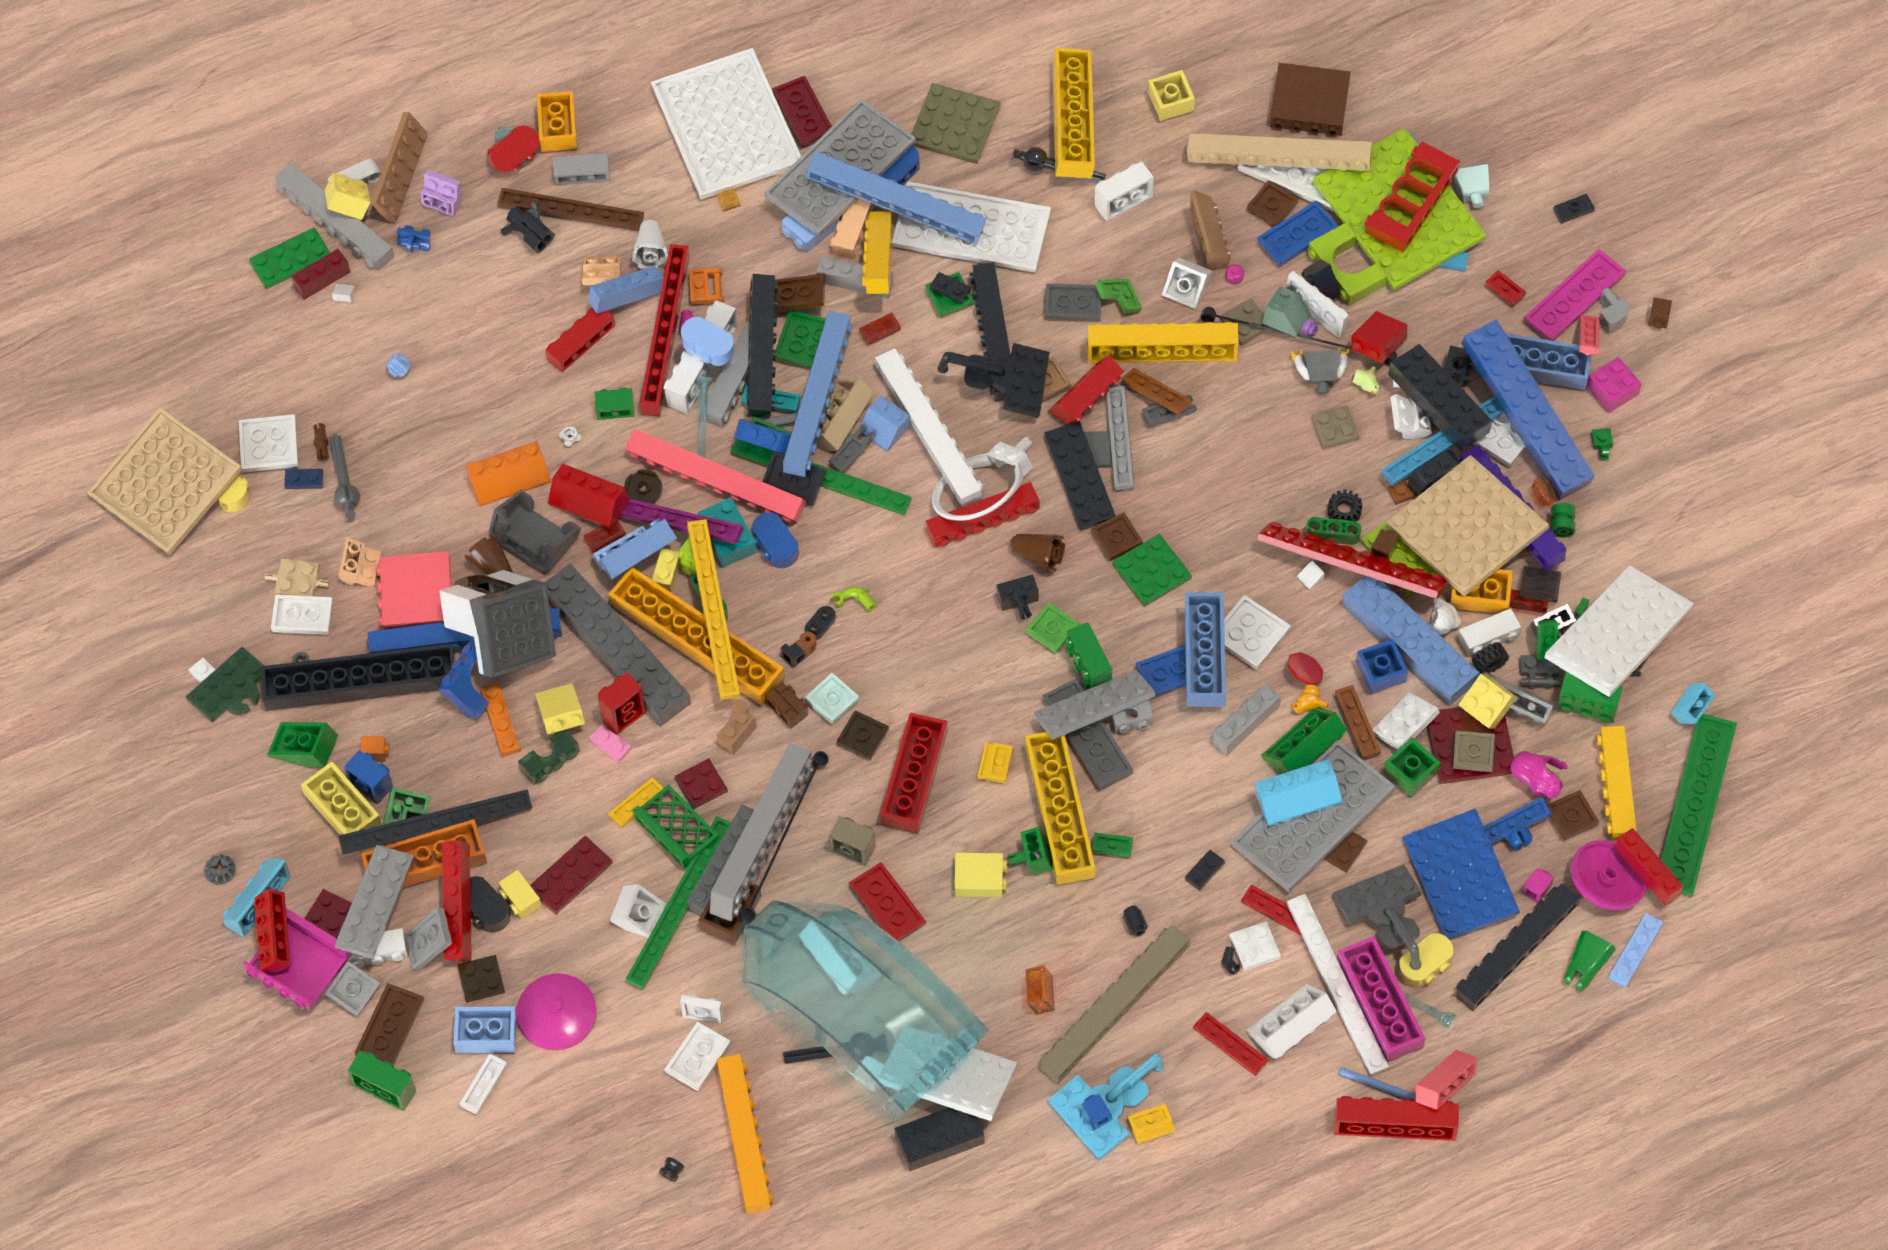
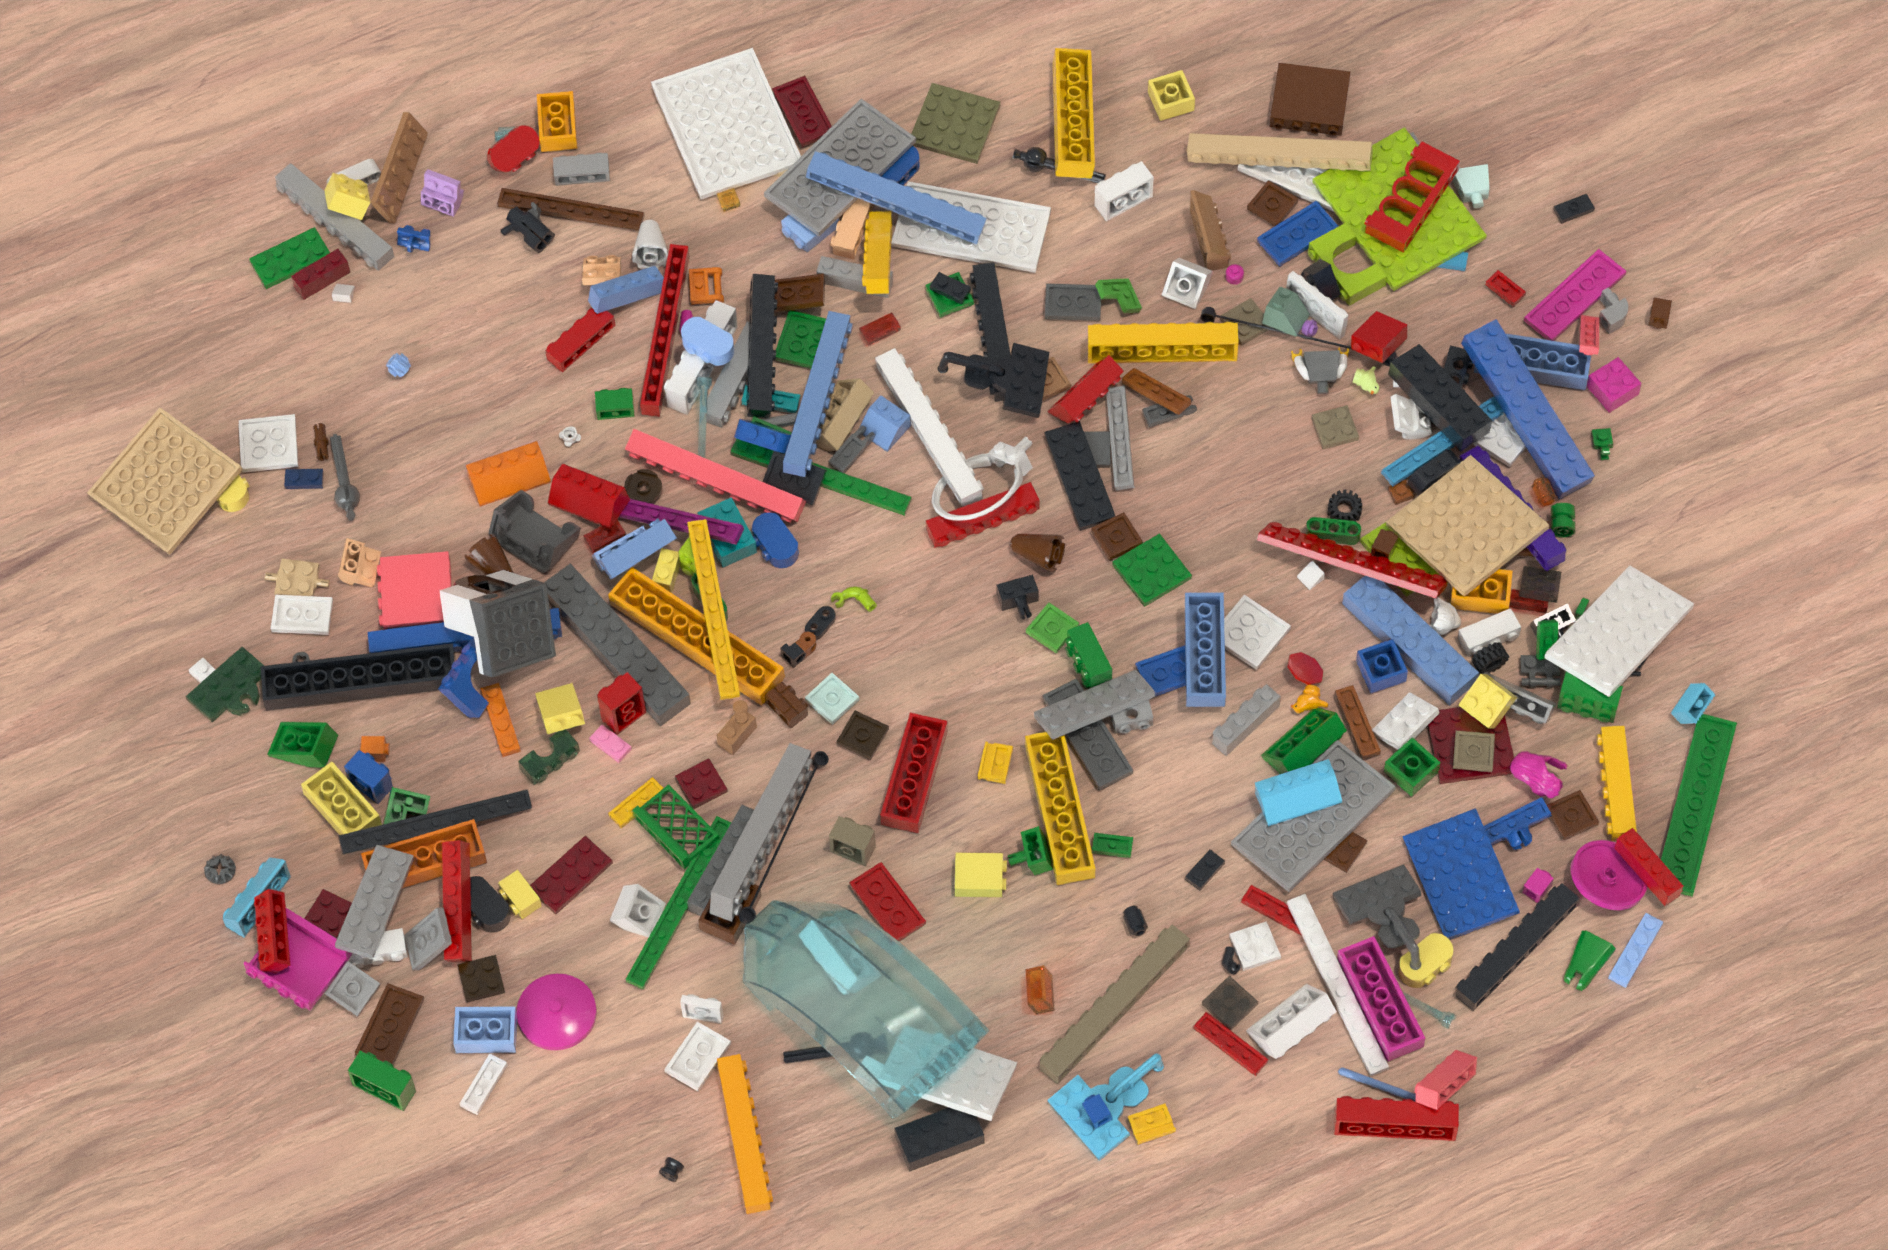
(1229, 1003): none -> clear smoke plate

